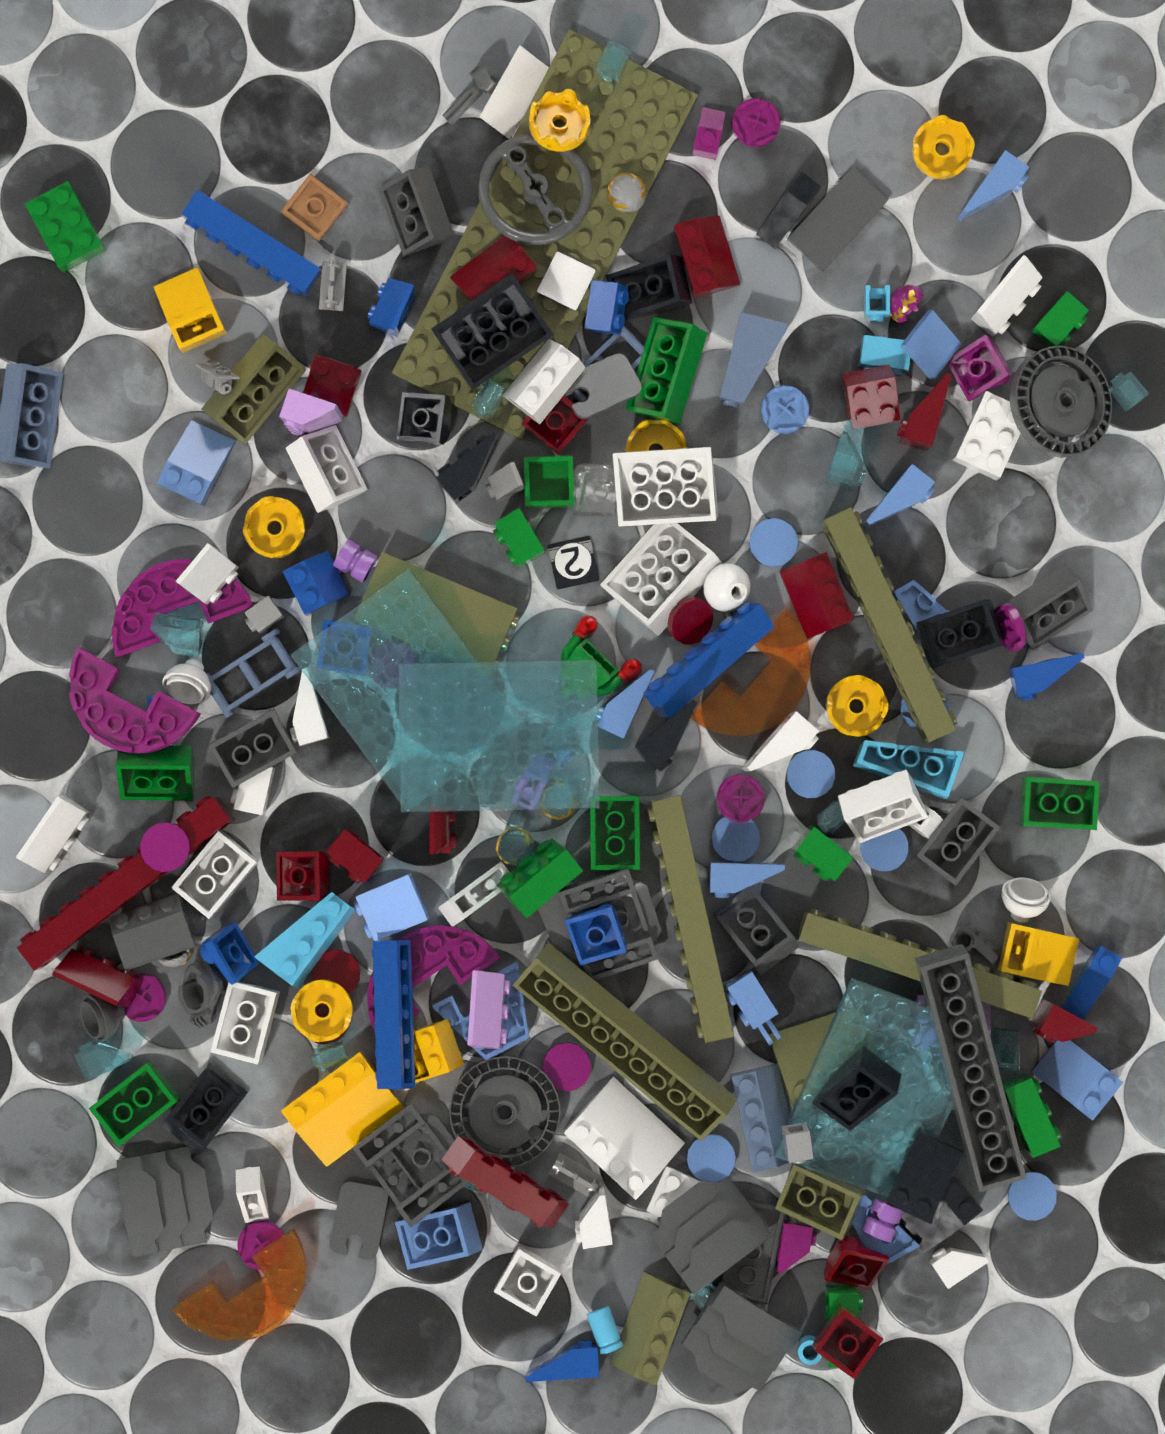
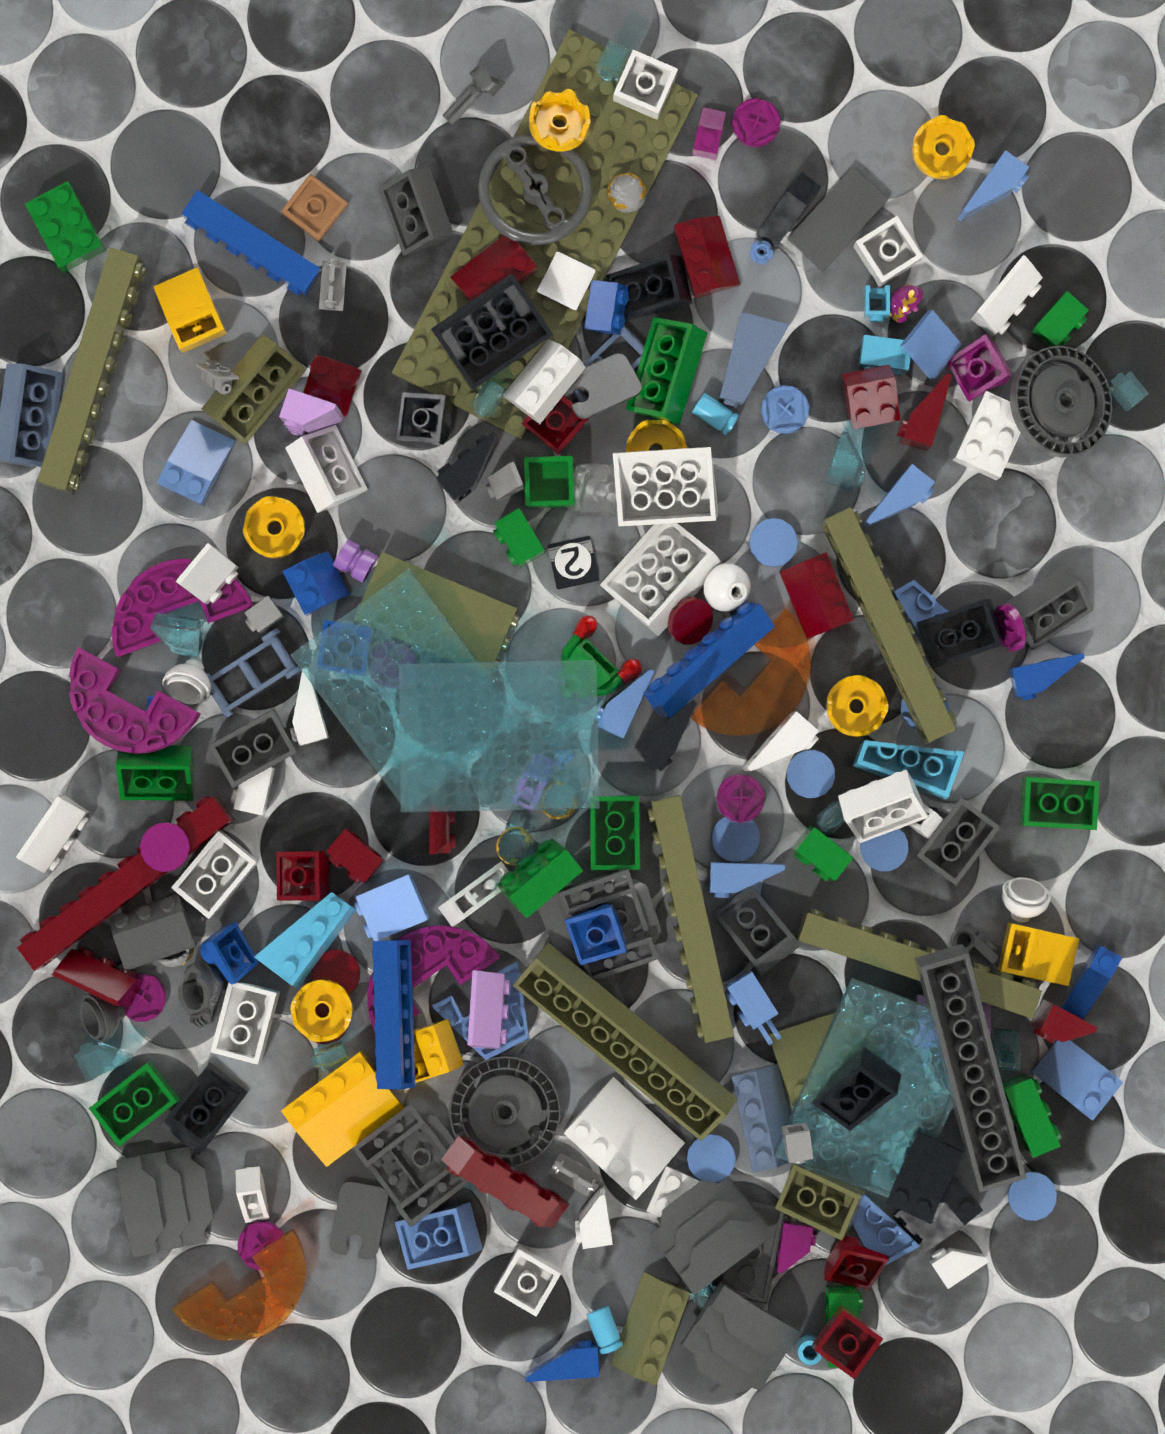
(92, 371): none -> olive brick
(392, 306): blue slope -> none
(514, 92): white sticker -> none
(567, 1066): magenta tile -> none
(645, 84): none -> white brick
(715, 414): none -> medium azure piece
(761, 258): none -> medium blue plate
(882, 1220): medium lavender wheel -> none
(888, 251): none -> white brick

